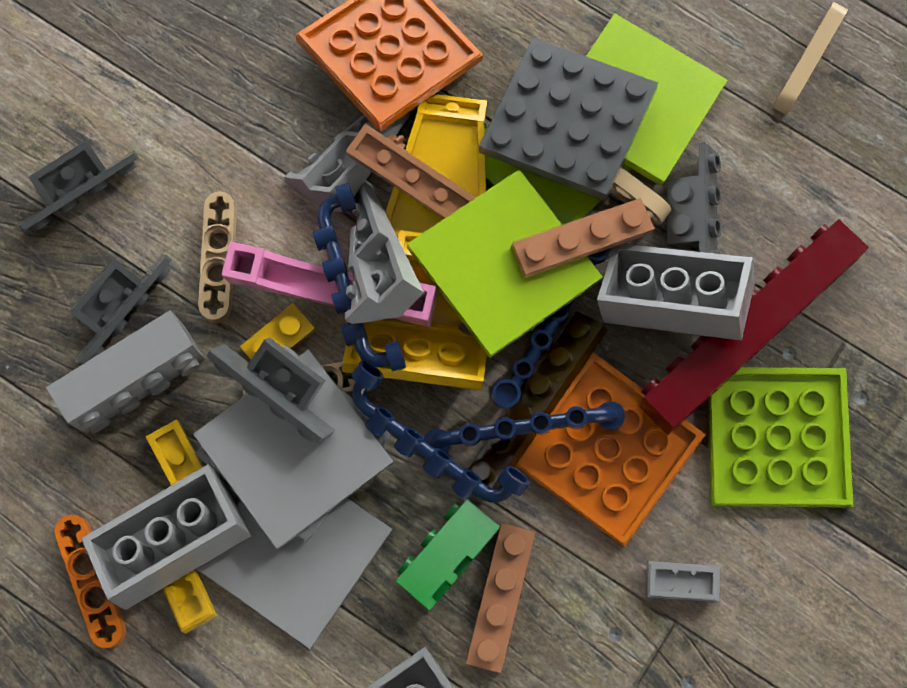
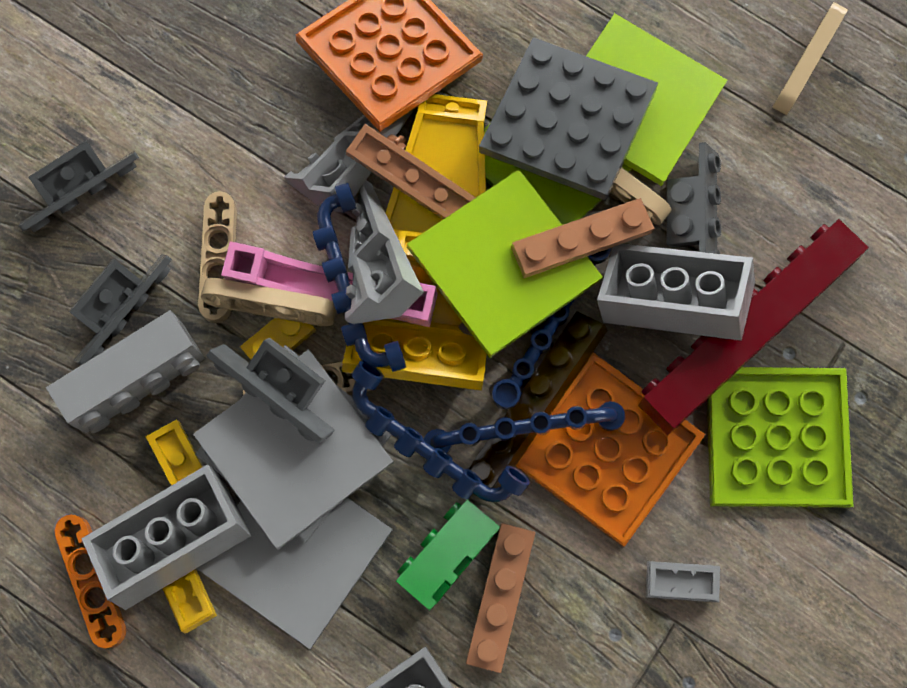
(268, 302): none -> tan beam

